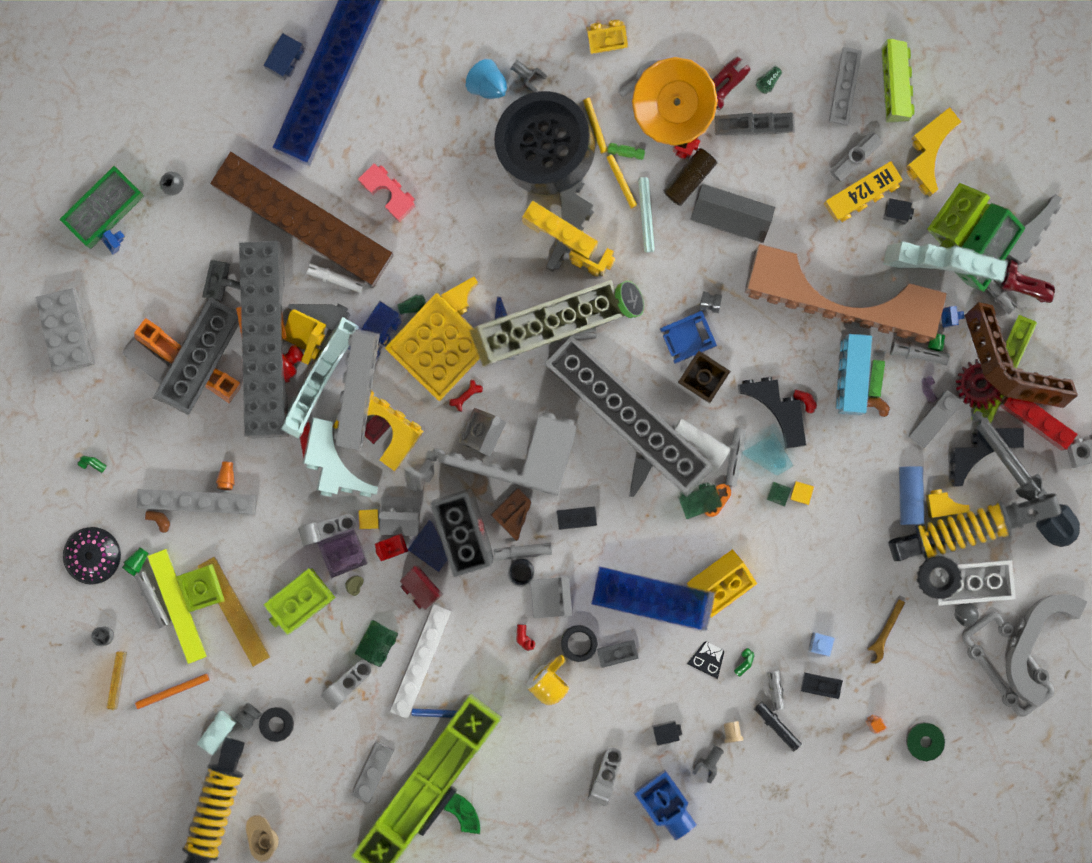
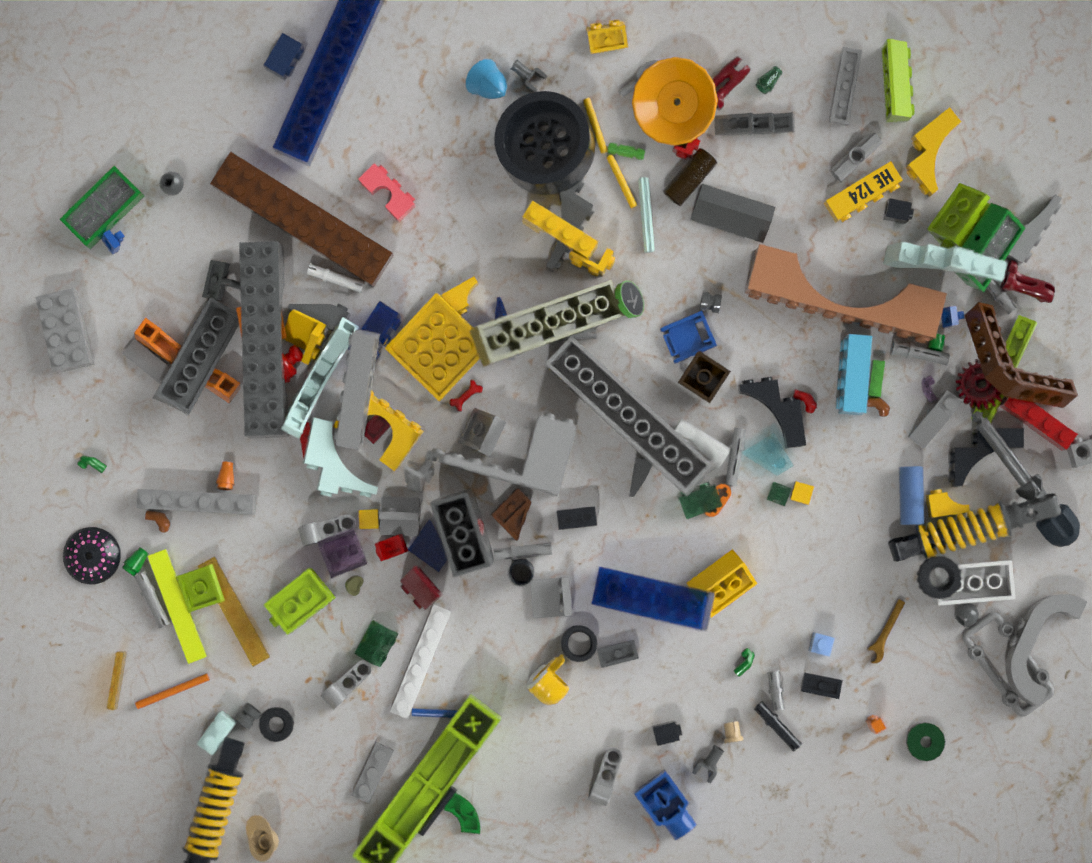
(99, 634): dark grey wheel -> none
(412, 304): clear green cone -> none
(523, 640): red arm -> none
(708, 659): black sticker -> none

